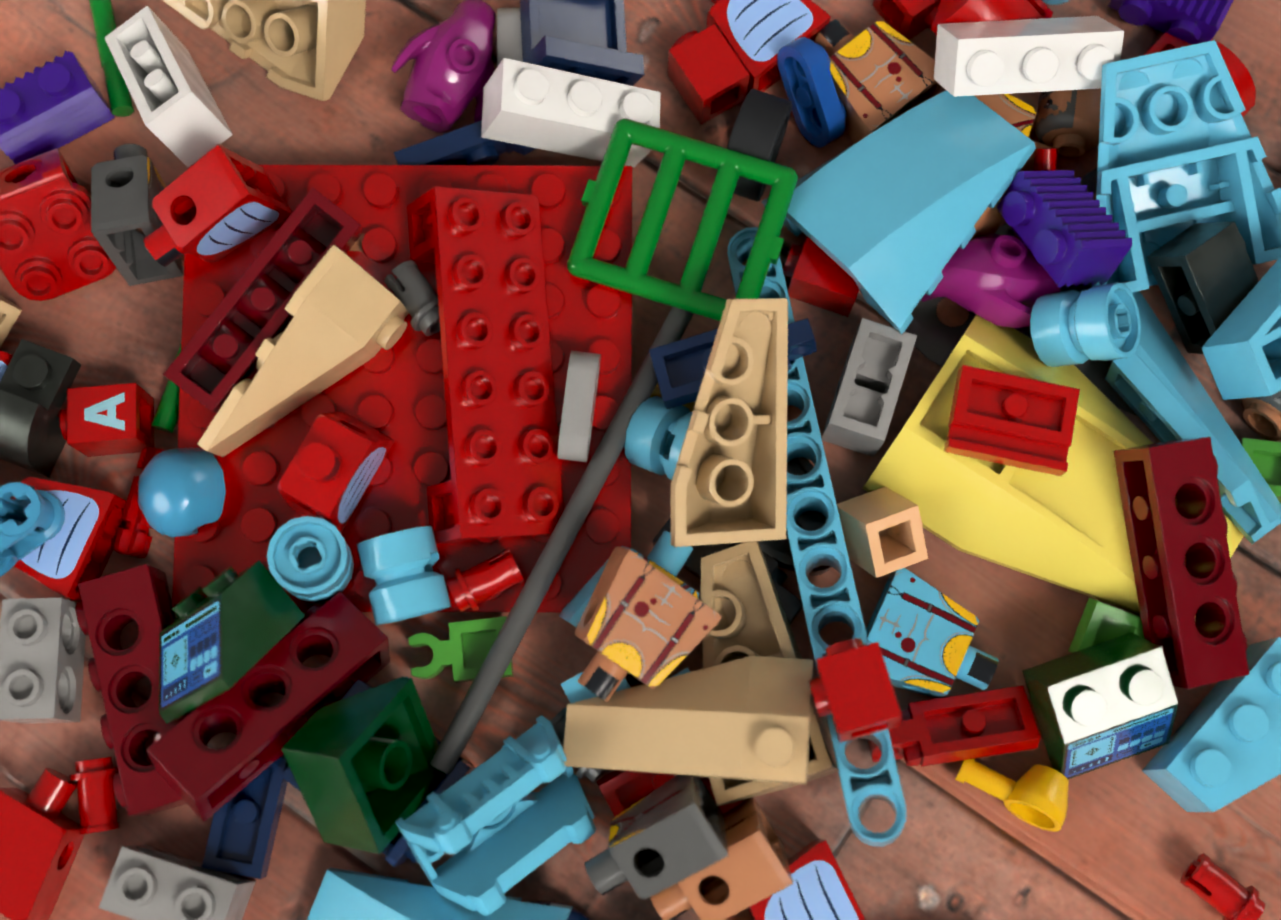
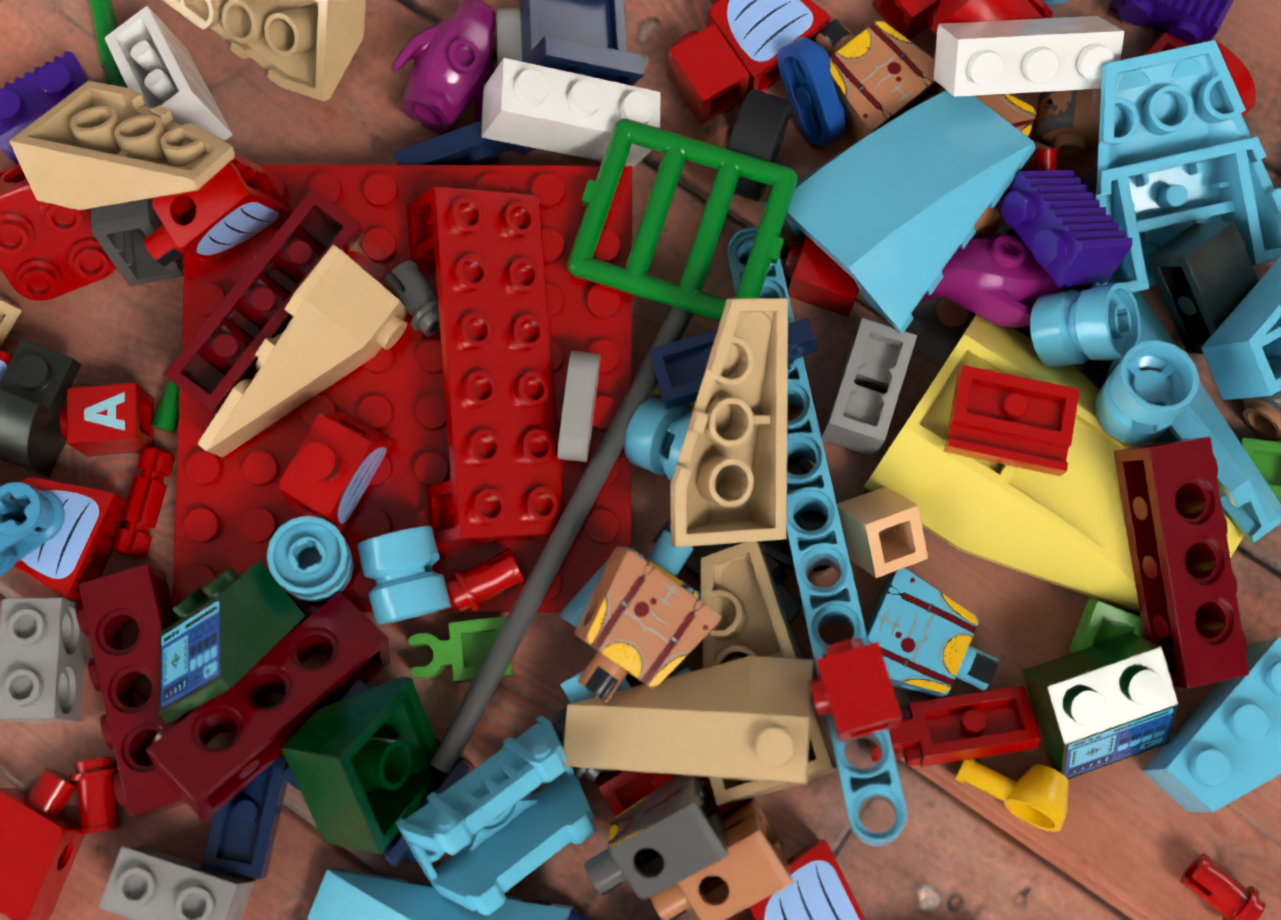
(113, 150): none -> tan wedge
(181, 491): dark azure hair -> none
(1146, 392): none -> medium azure wheel

